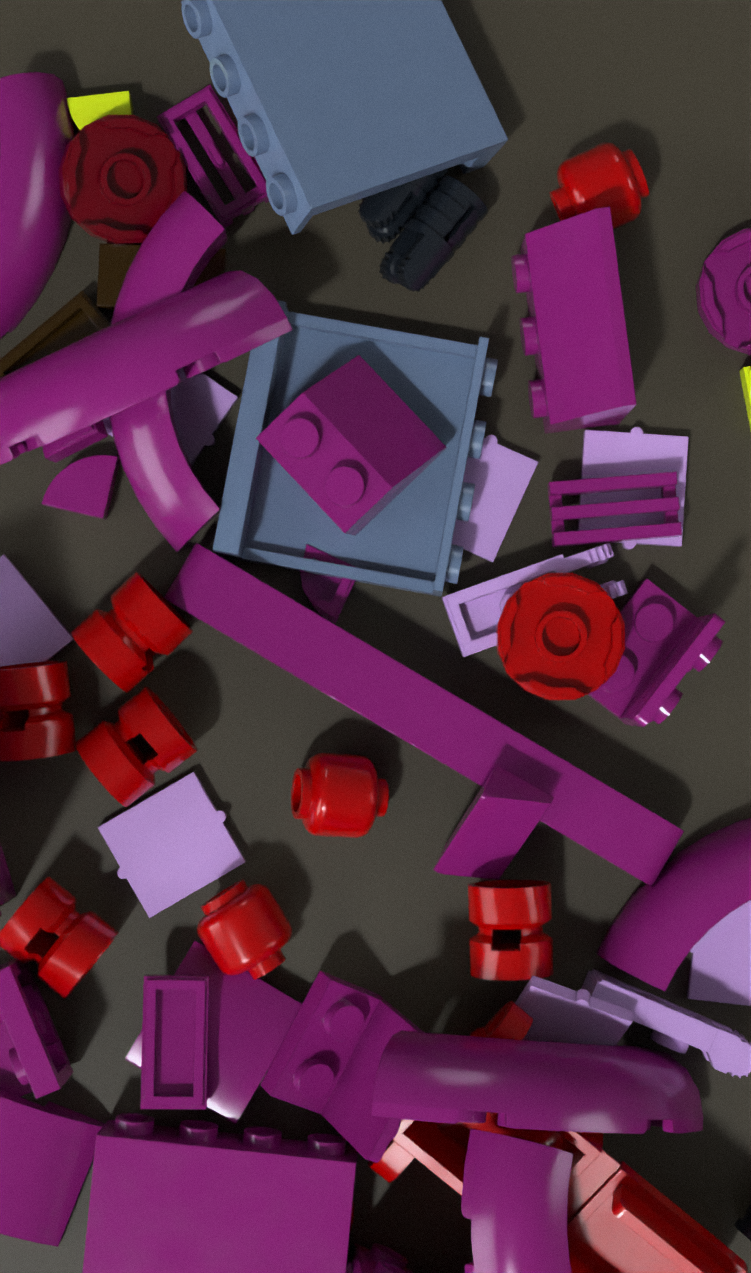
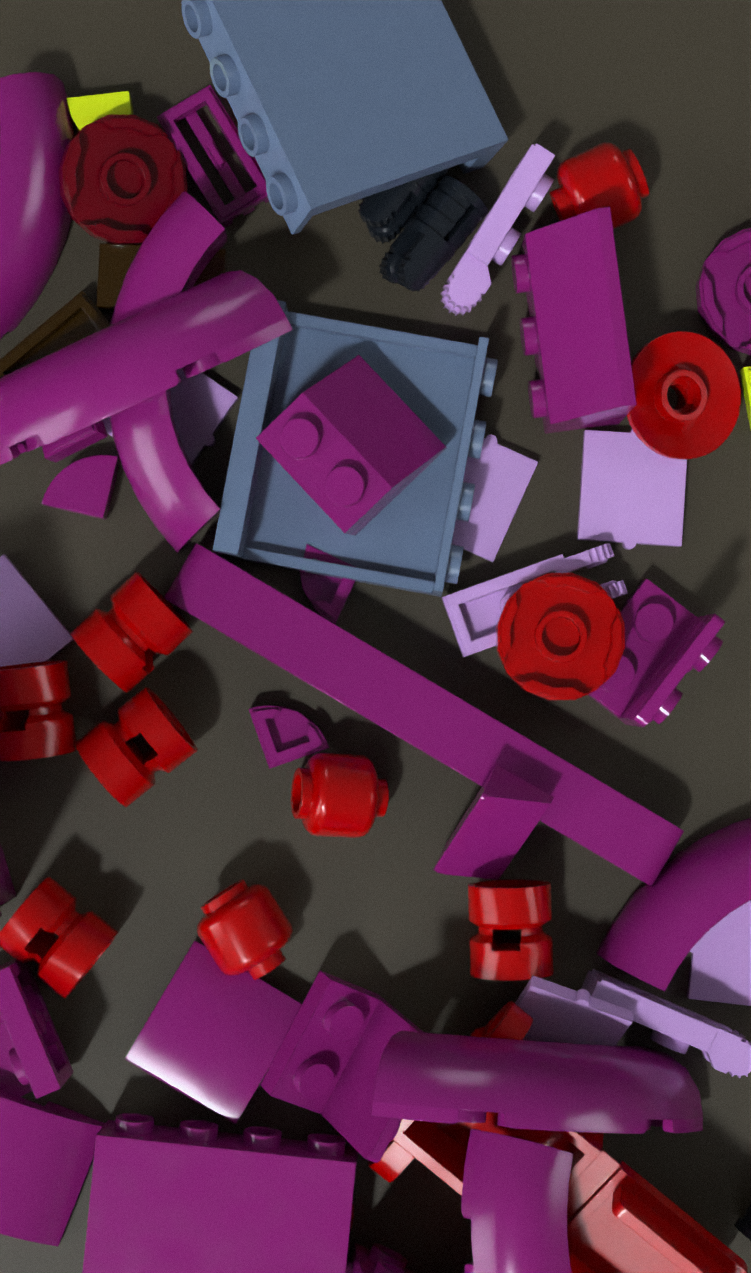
(171, 844): lavender piece -> none
(175, 1041): magenta tile -> none
(286, 734): none -> magenta tile
(495, 235): none -> lavender hinge
(667, 504): magenta tile -> none
(705, 391): none -> red dish

